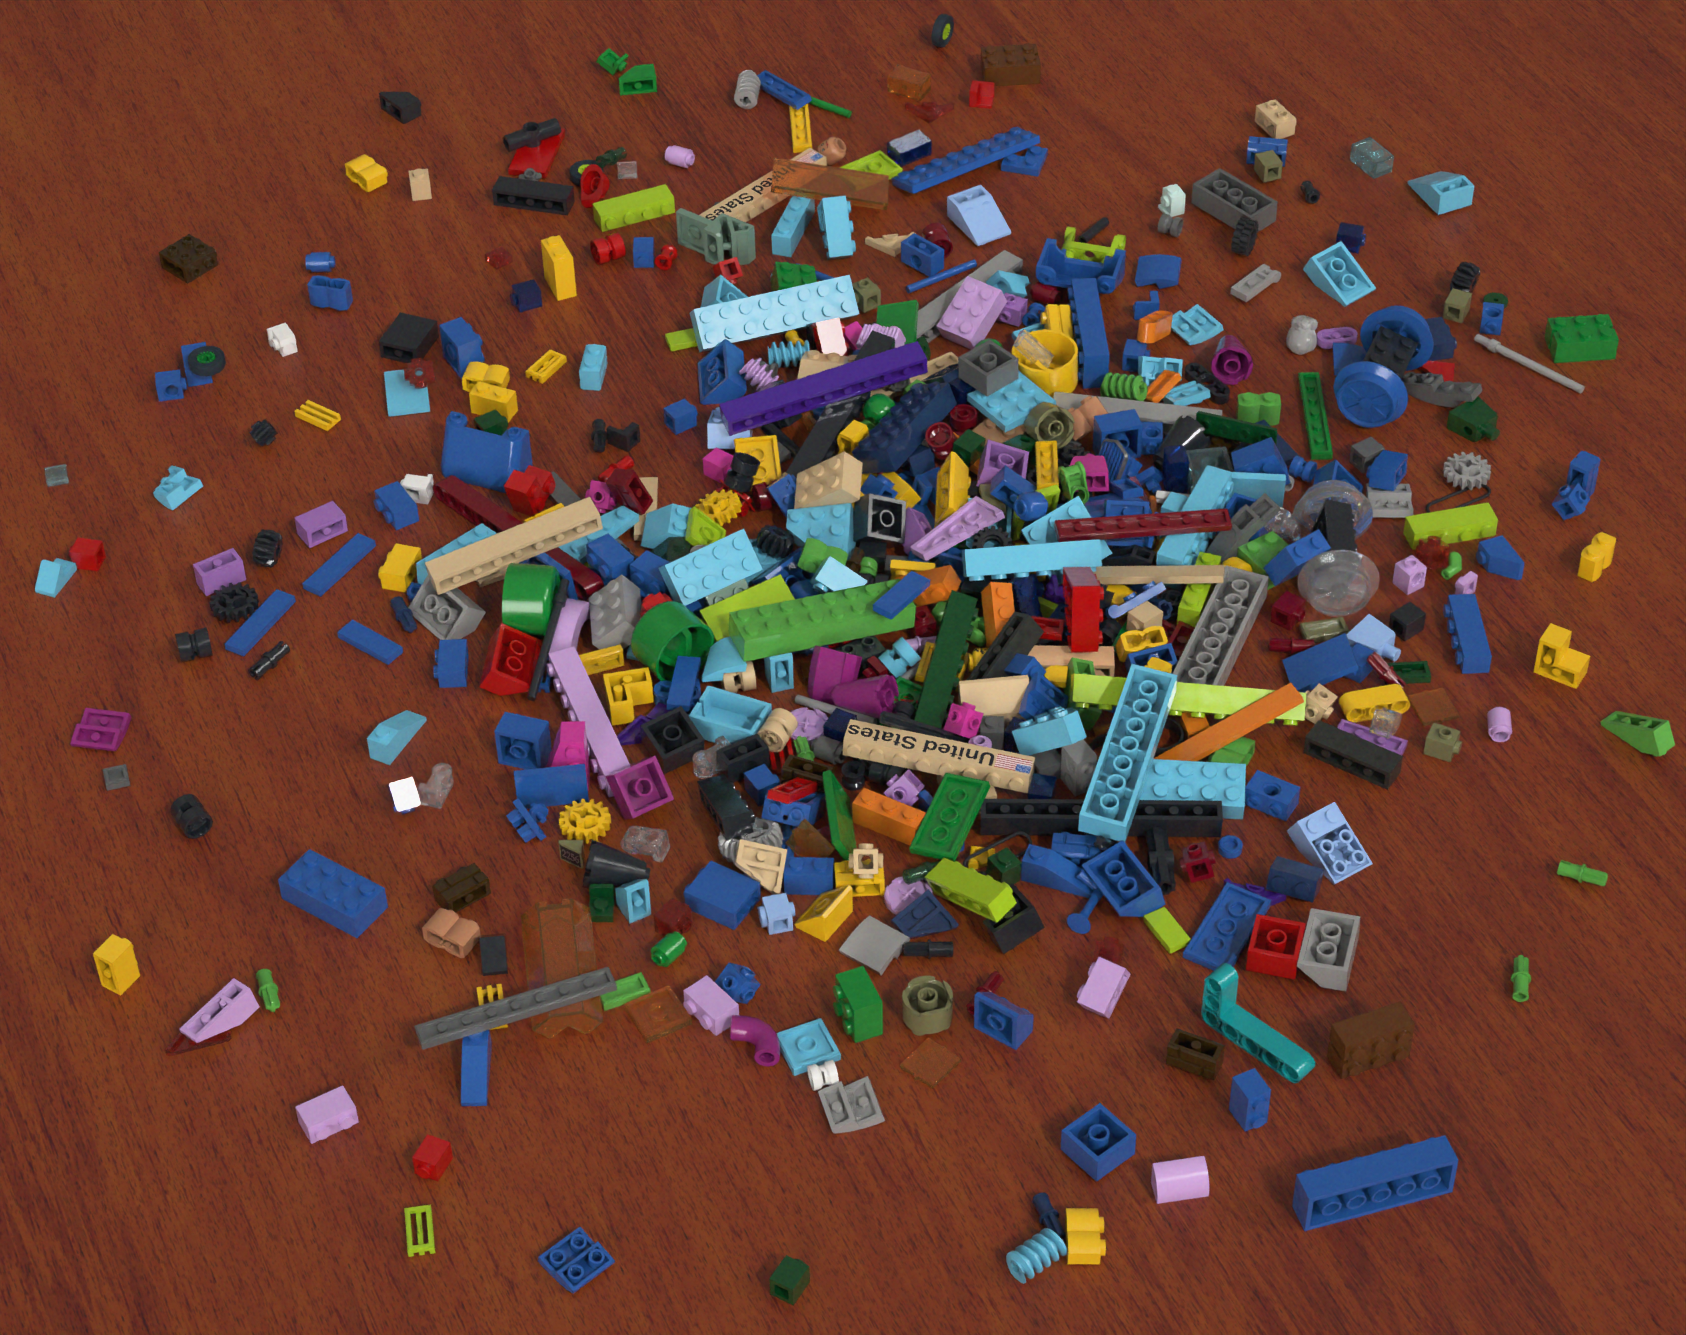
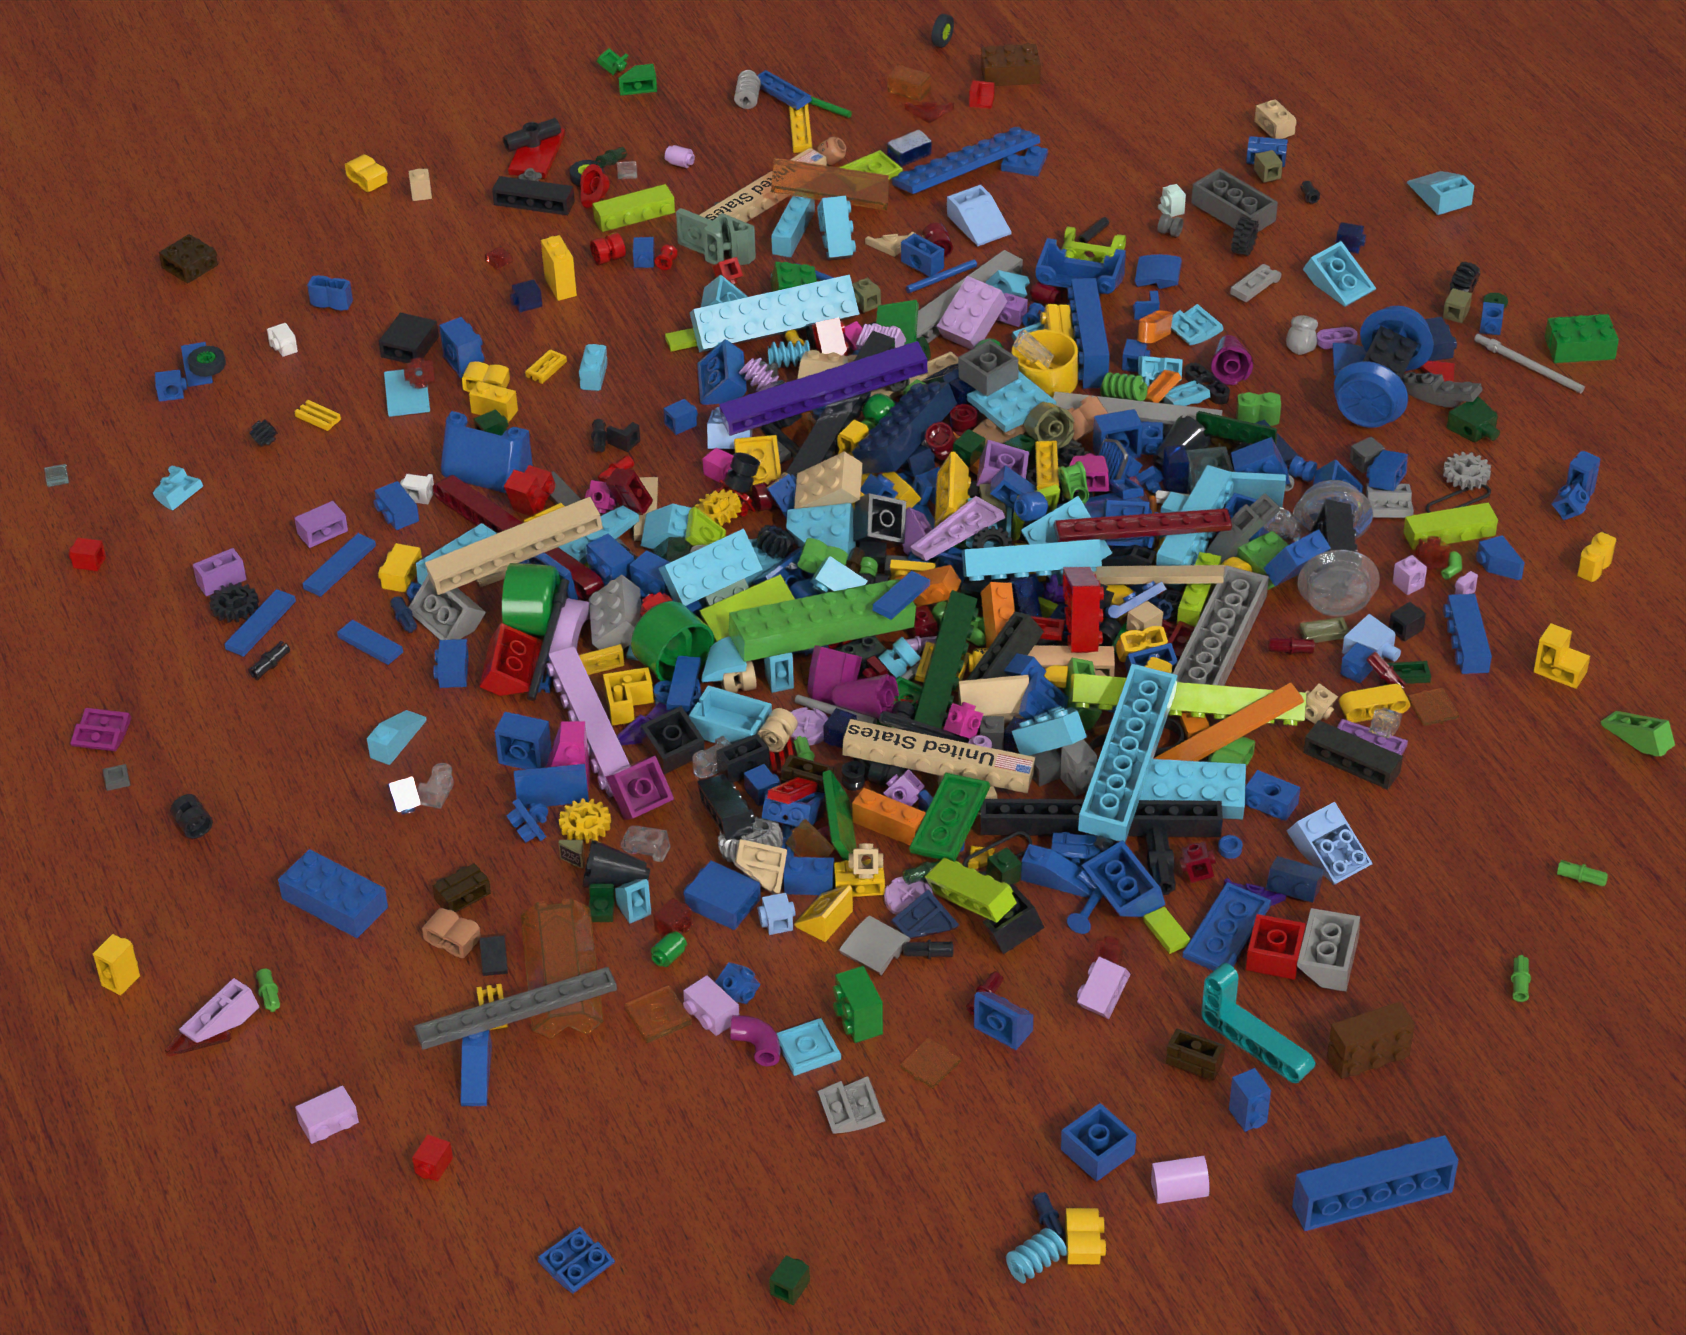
(54, 576): medium azure slope -> none
(194, 644): black wheel -> none
(267, 548): black gear -> none
(320, 261): blue brick -> none
(400, 105): black slope -> none
(421, 1247): lime tile -> none
(627, 990): bright green tile -> none
(822, 1074): white wheel -> none
(828, 750): dark grey brick -> none
(927, 1005): olive brick -> none
(1042, 787): clear blue brick -> none
(1288, 610): dark red brick -> none
(1315, 416): green tile -> none
(1321, 663): blue tile -> none
(1371, 157): clear light blue brick -> none
(1442, 742): olive brick -> none
(1499, 724): lavender brick -> none

